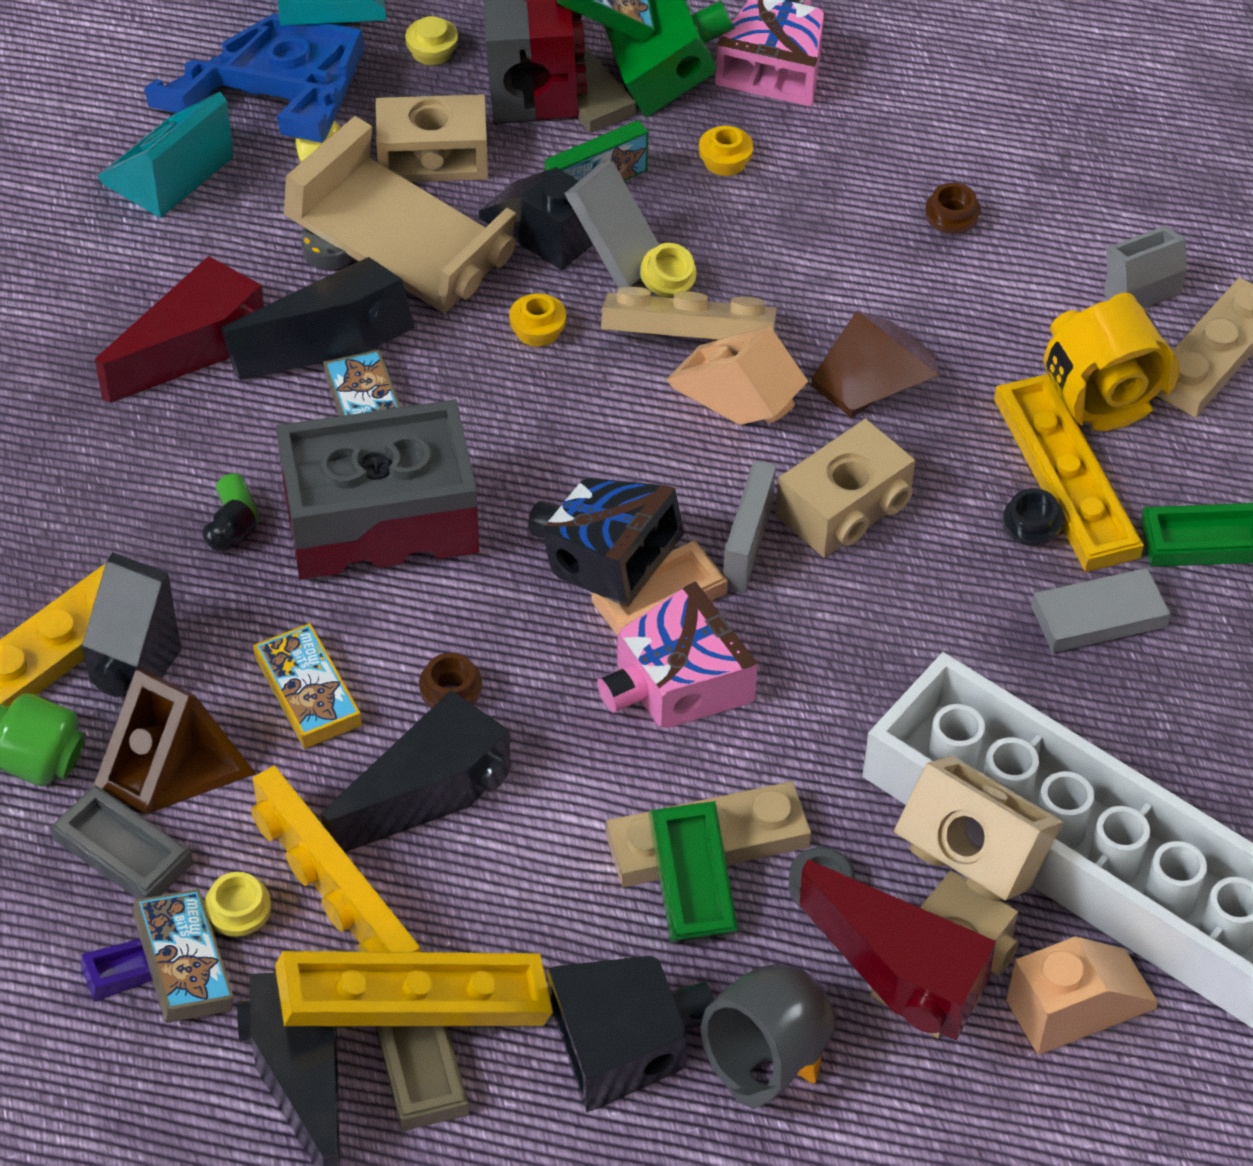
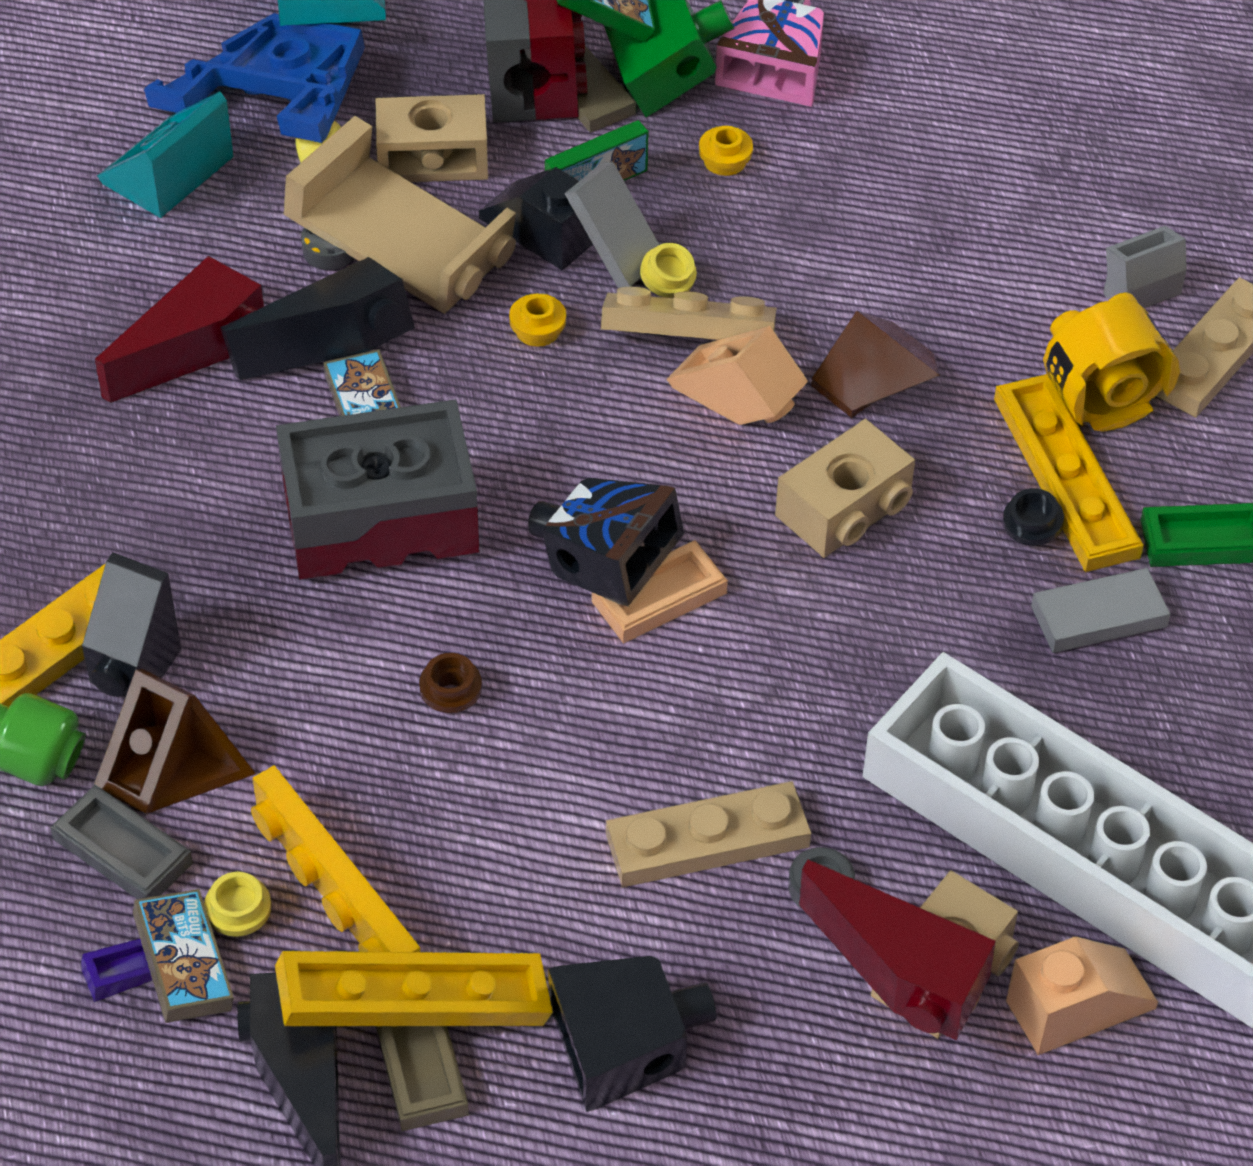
(235, 518): black arm -> none
(307, 685): tile -> none
(424, 775): black slope -> none
(431, 40): light yellow plate -> none
(680, 662): bright pink torso -> none
(693, 872): green tile -> none
(749, 525): light grey tile -> none
(763, 1018): dark grey piece -> none
(953, 208): reddish brown plate -> none
(1014, 828): tan brick -> none

